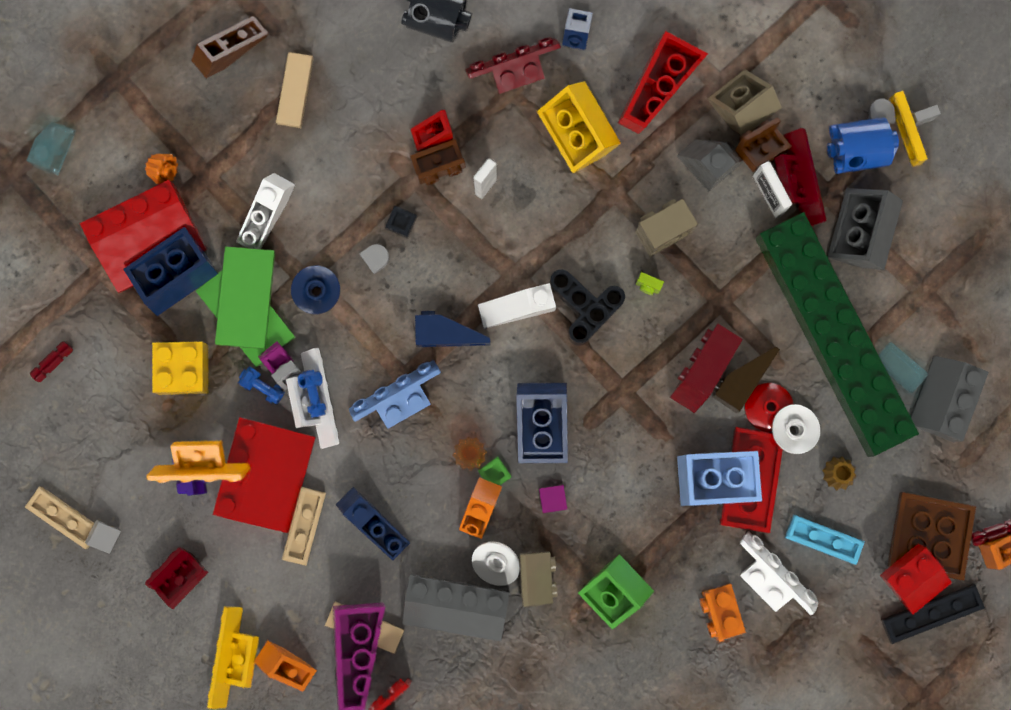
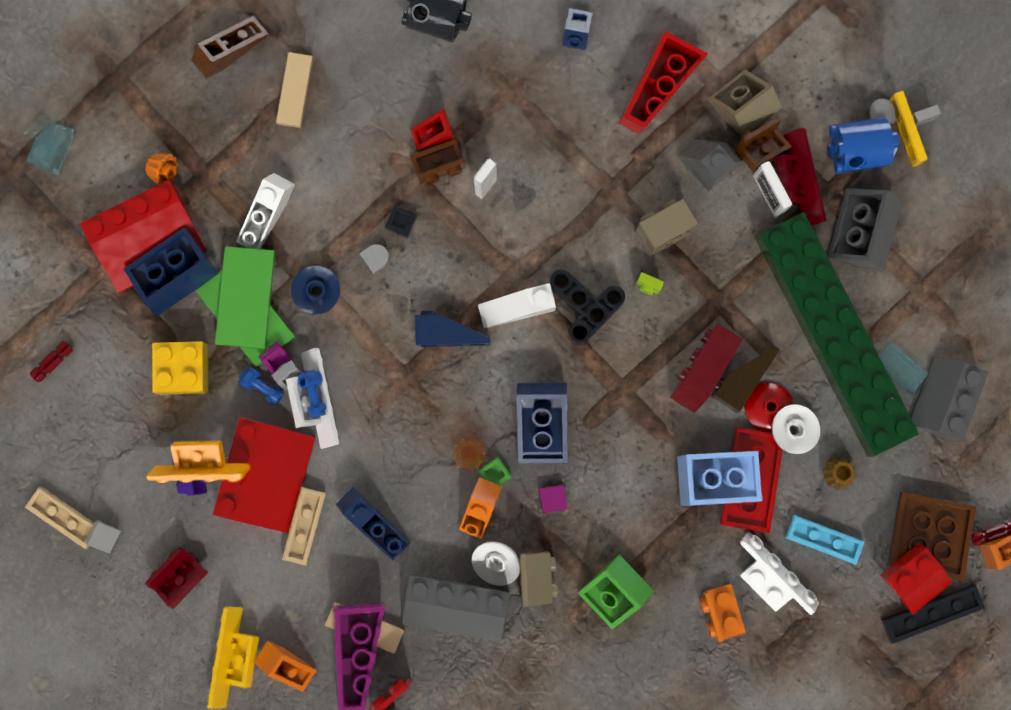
(399, 398): medium blue bracket -> none
(515, 68): dark red bracket -> none
(578, 126): yellow slope -> none

